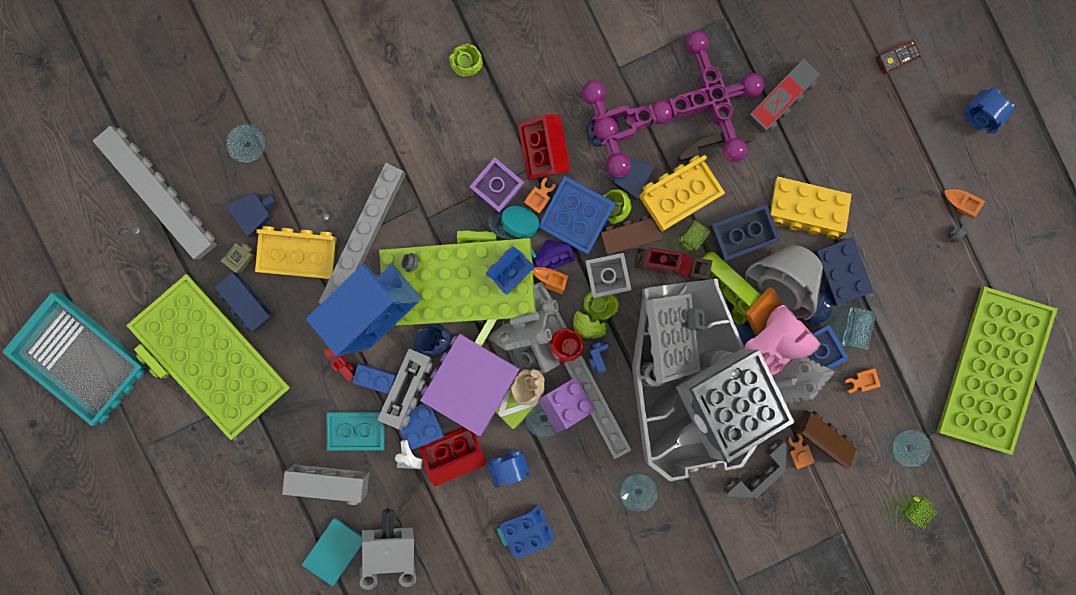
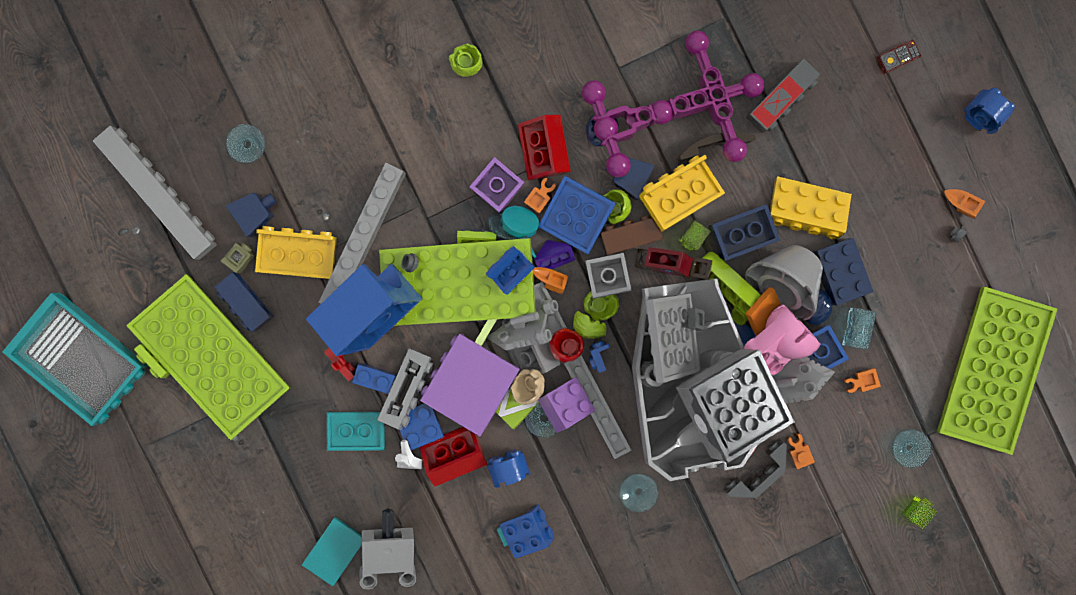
(326, 483): light grey brick -> none
(432, 340): dark blue hair -> none
(826, 438): reddish brown slope -> none

